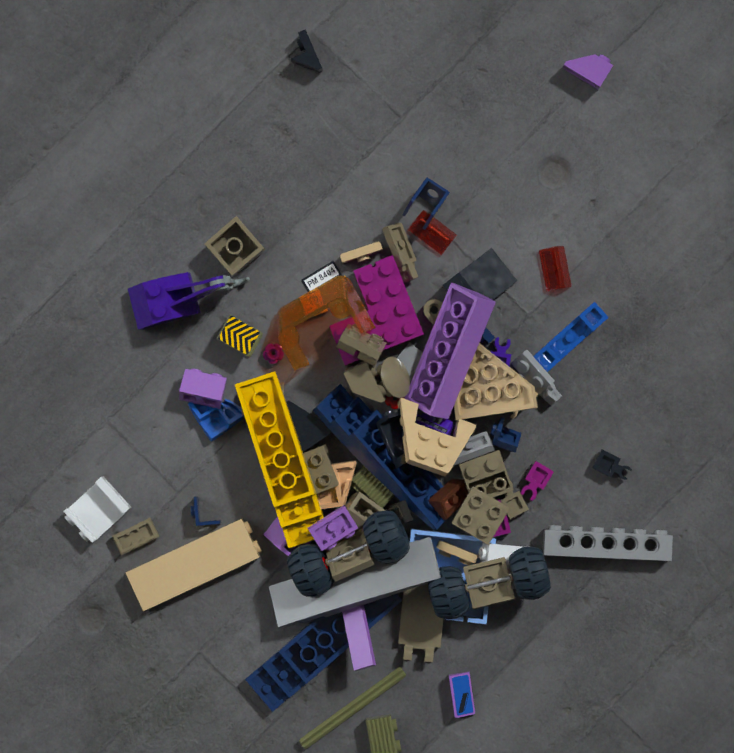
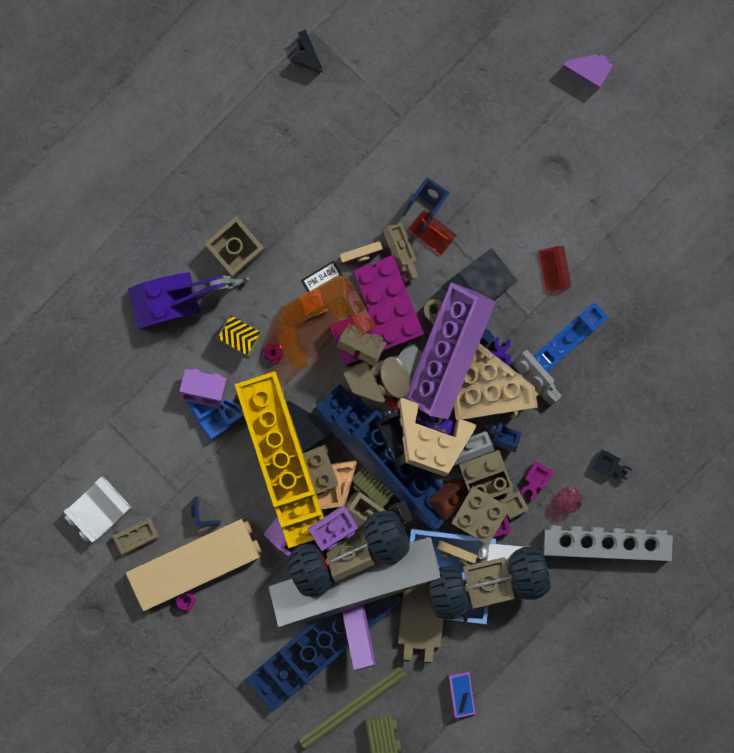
(191, 601): none -> magenta plate
(569, 499): none -> clear pink gear

